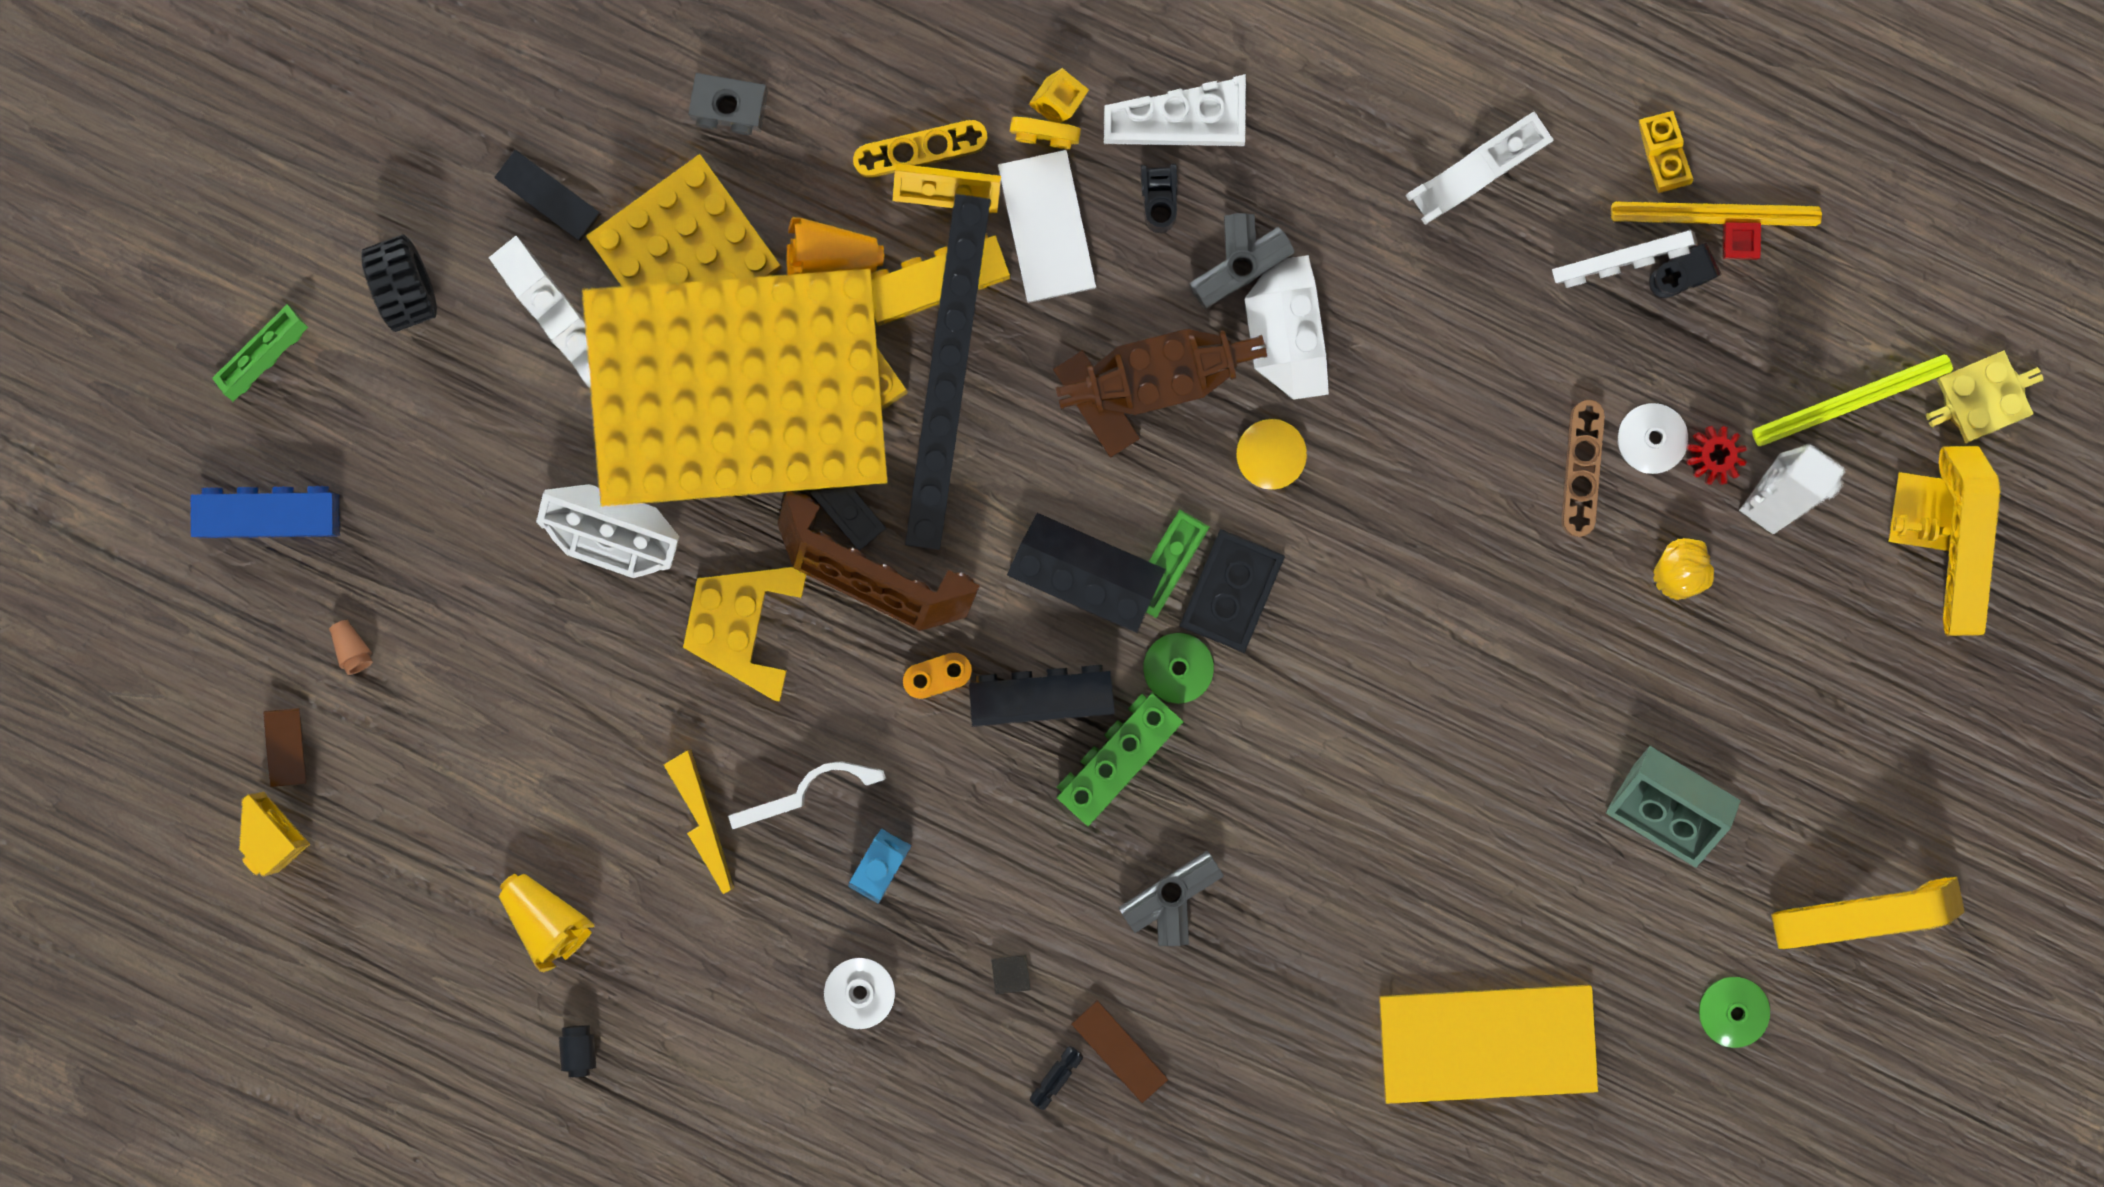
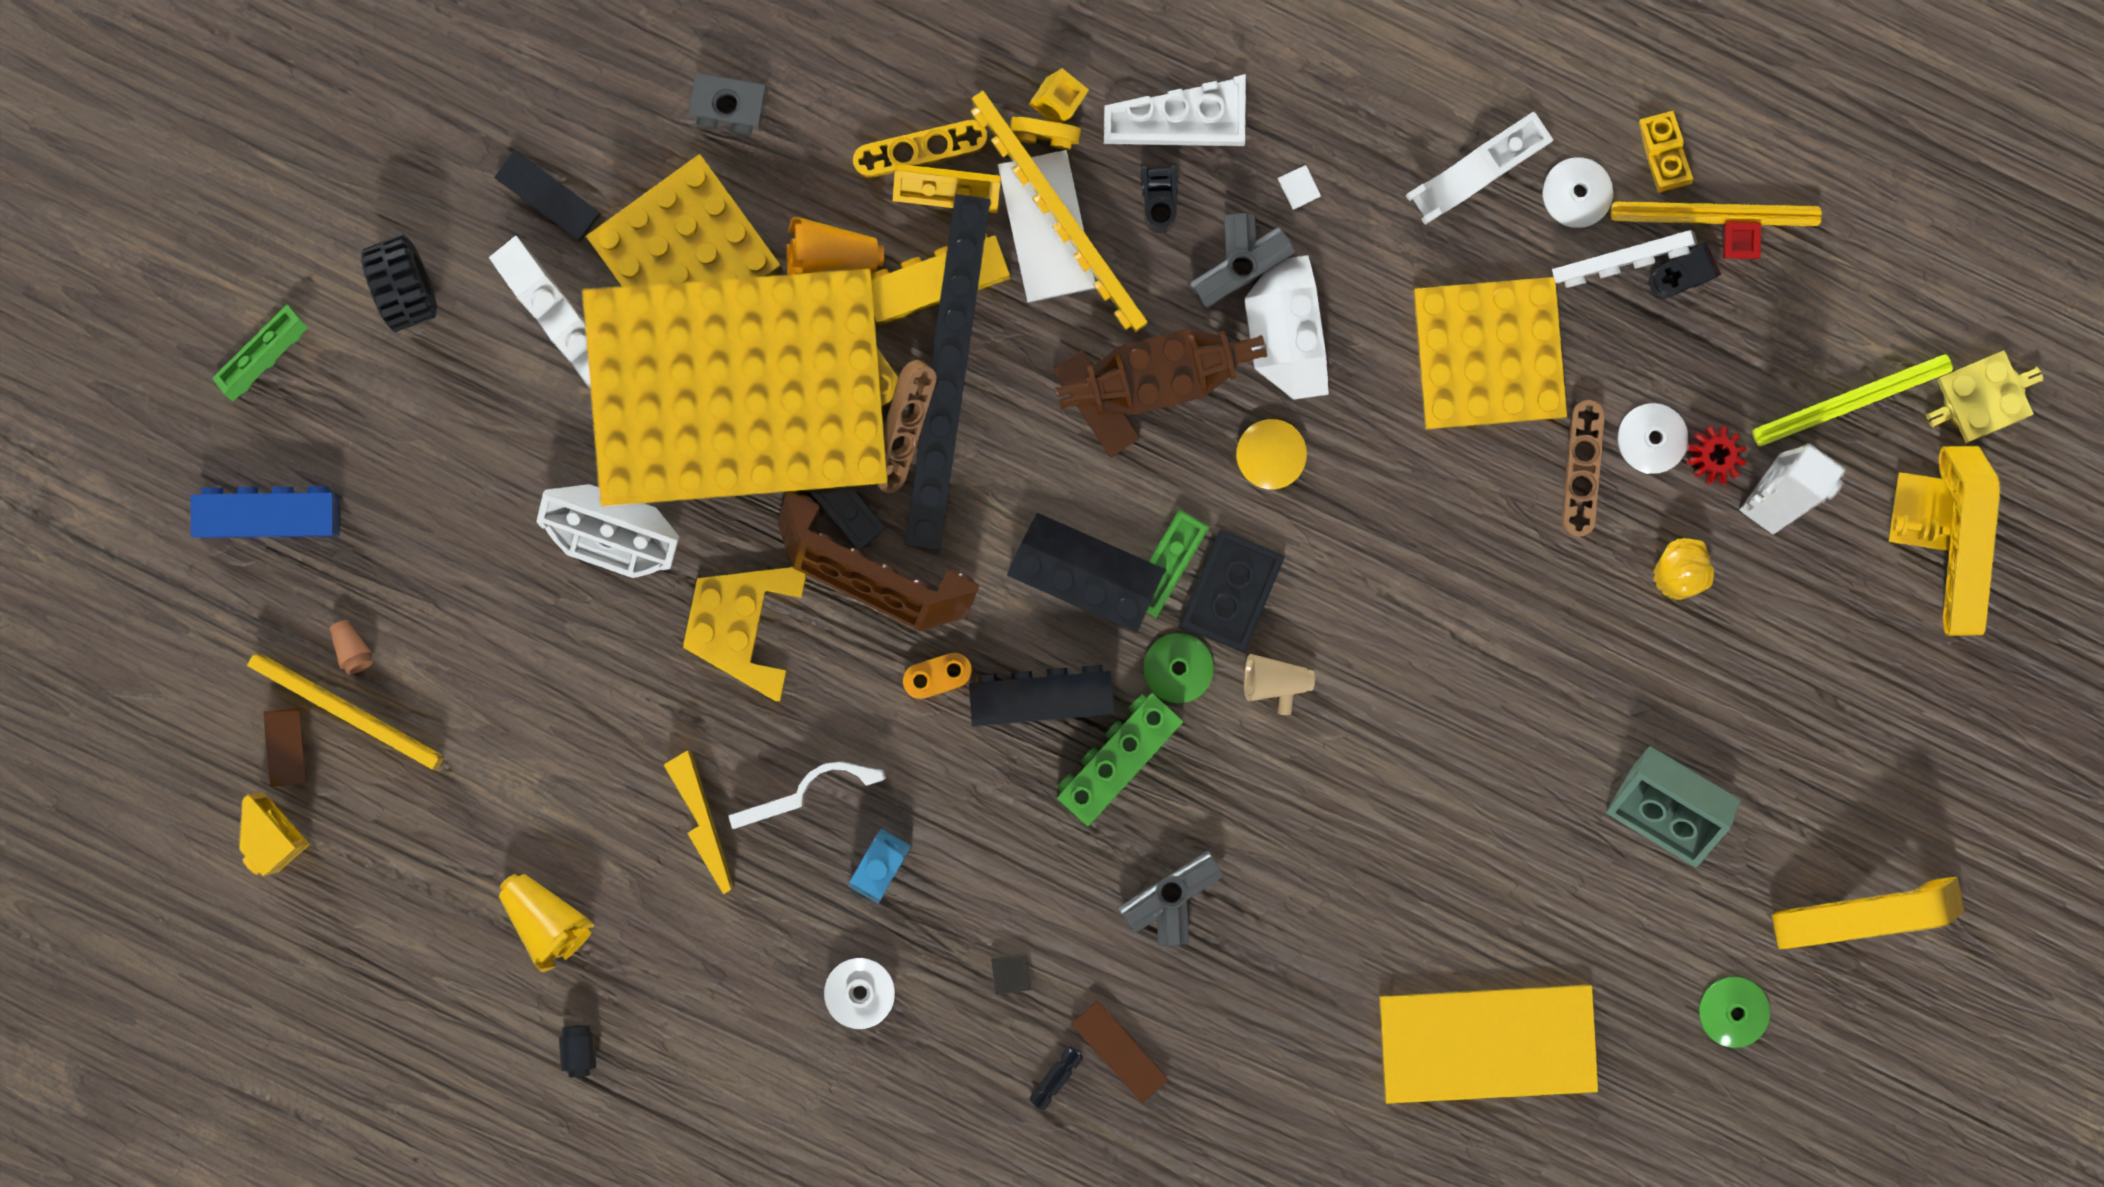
(346, 711): none -> yellow tile
(907, 427): none -> medium nougat beam
(1049, 201): none -> yellow plate
(1272, 678): none -> tan piece
(1299, 187): none -> white sticker
(1490, 353): none -> yellow plate
(1565, 205): none -> white dish

